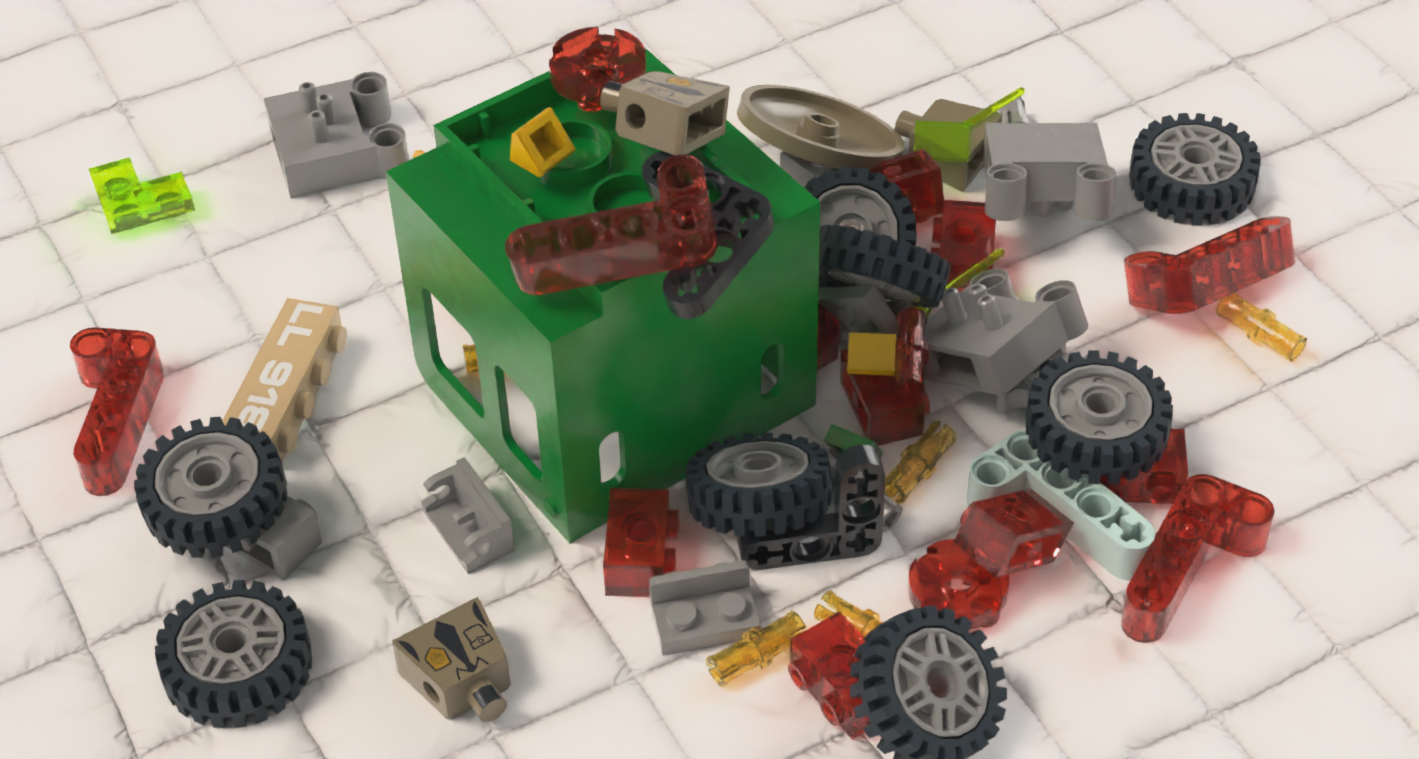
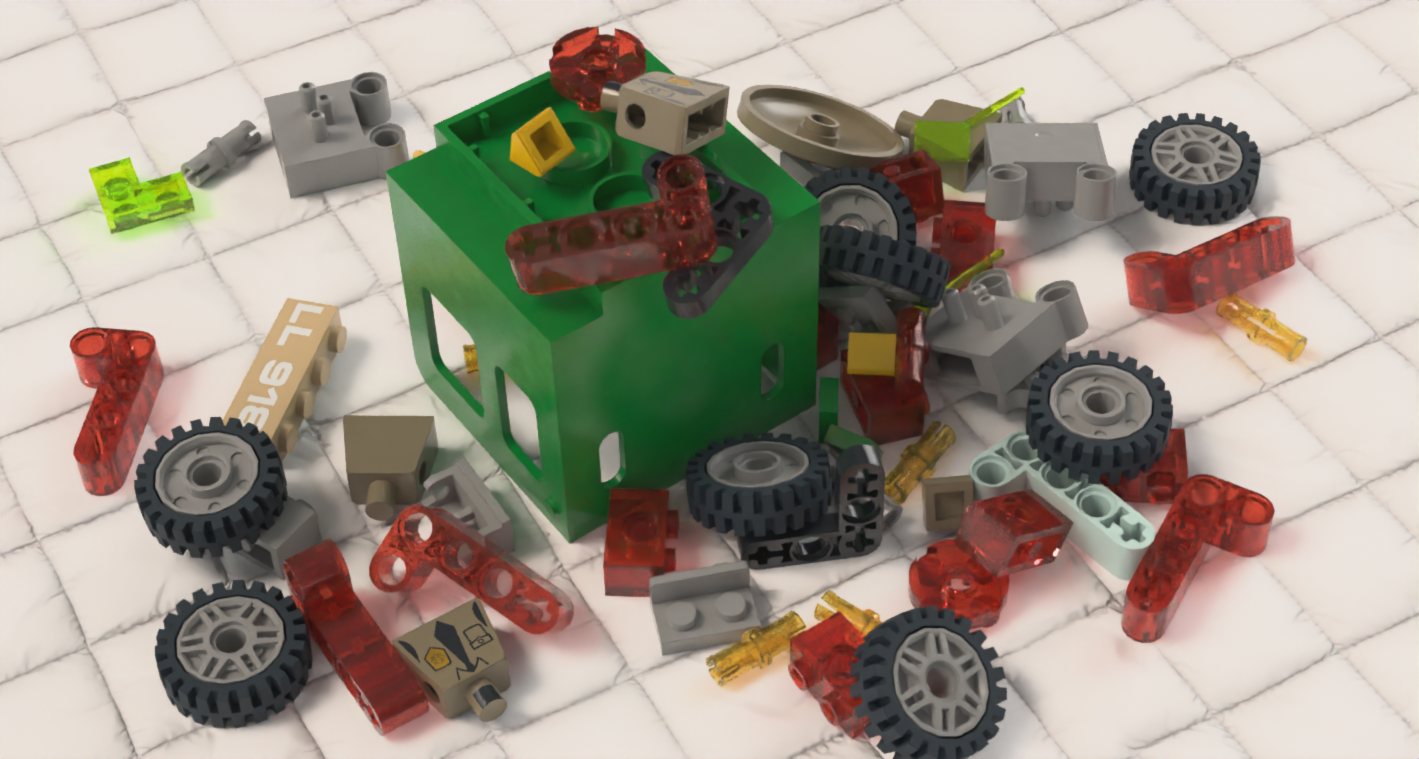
(220, 153): none -> light grey pin
(352, 639): none -> clear red beam
(388, 460): none -> dark tan torso
(478, 577): none -> clear red beam
(827, 405): none -> green tile
(945, 501): none -> dark tan tile

